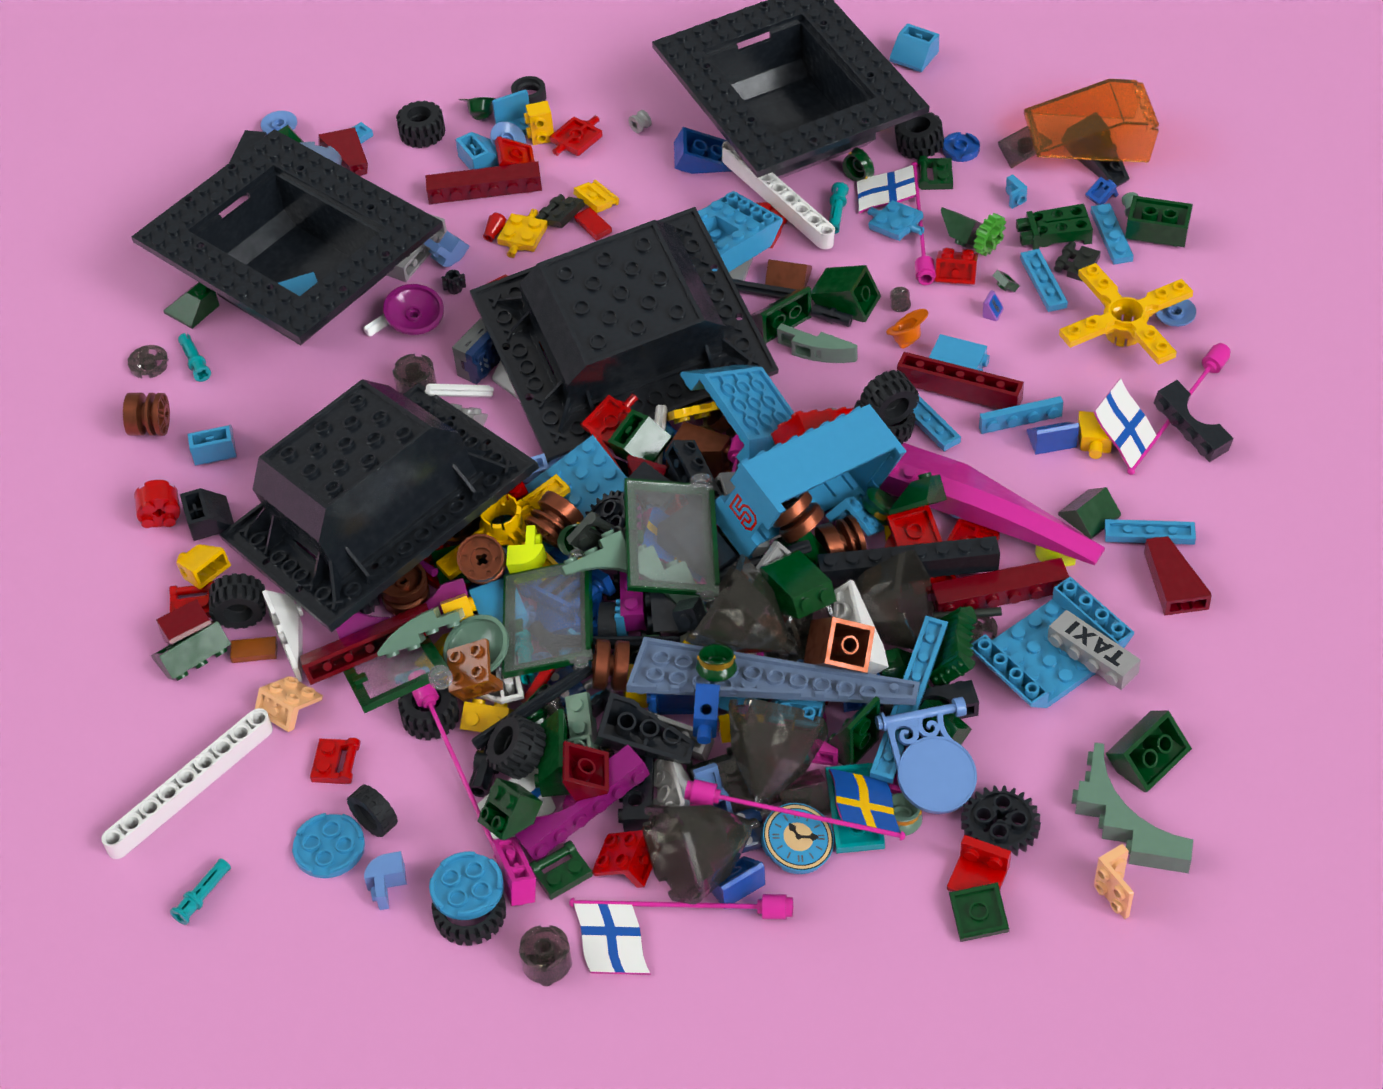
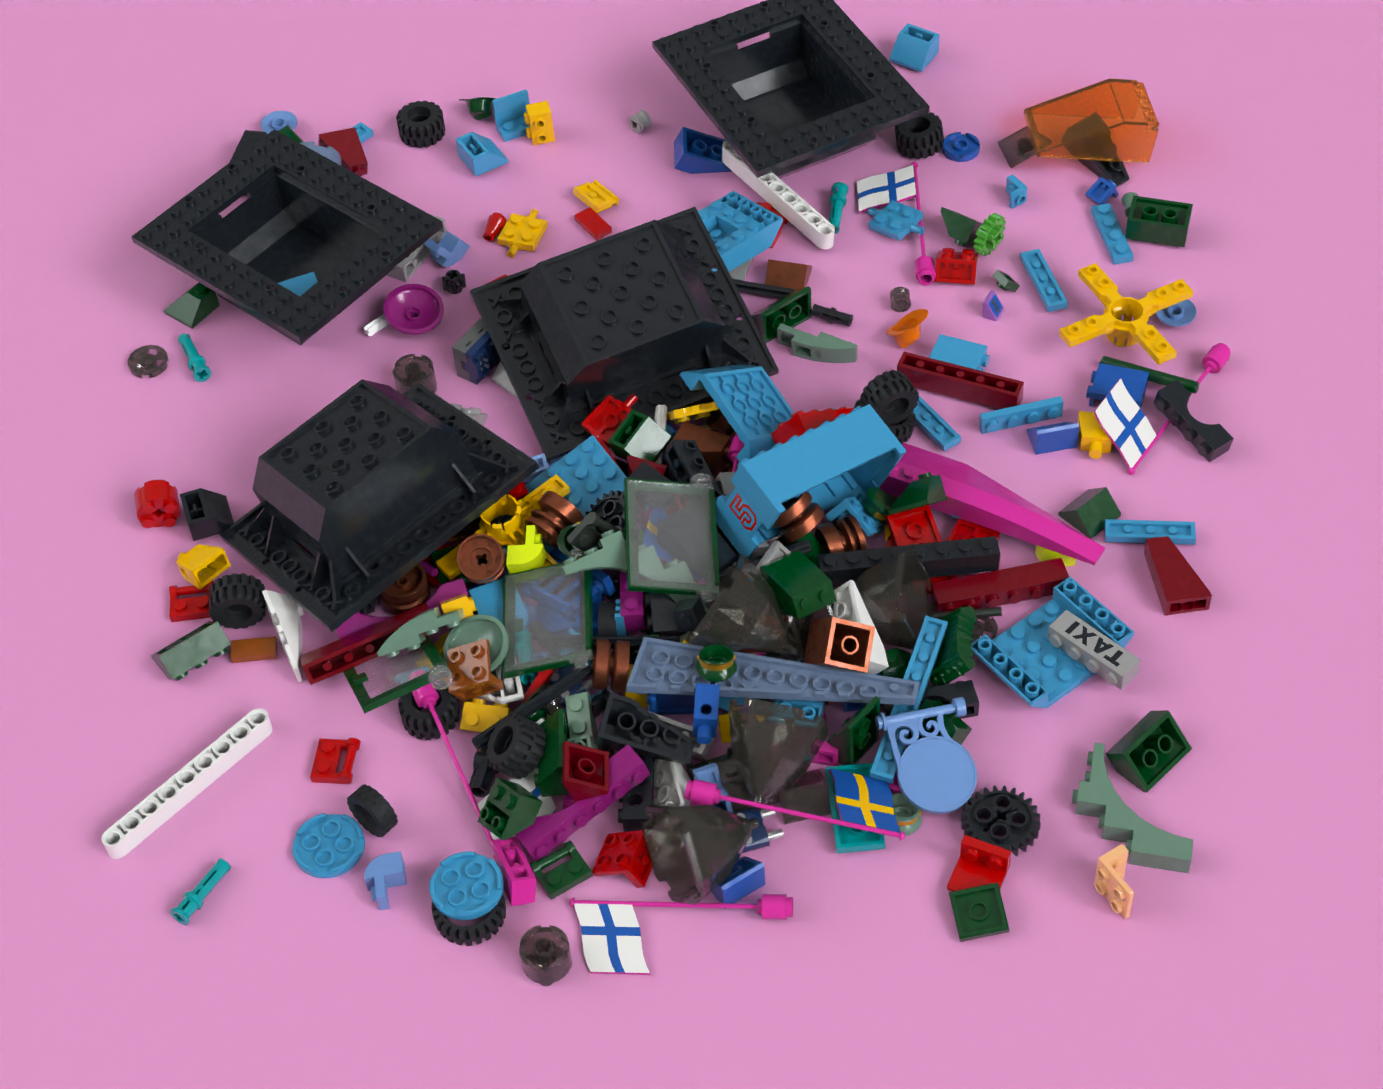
(146, 414): copper wheel -> none
(183, 622): dark red slope -> none
(212, 445): dark azure slope -> none
(284, 699): light nougat bracket -> none
(459, 390): white axle -> none
(483, 182): dark red brick -> none
(508, 131): medium blue dish -> none
(513, 152): red plate -> none
(530, 83): black tyre -> none
(560, 210): pearl dark grey plate -> none
(576, 136): red plate -> none
(797, 842): tile -> none
(848, 290): dark green slope -> none
(858, 165): dark green piece -> none
(941, 173): dark green plate -> none
(1055, 226): dark green hips -> none
(1082, 258): pearl dark grey plate -> none
(1108, 375): none -> blue panel
(1154, 375): none -> dark green axle

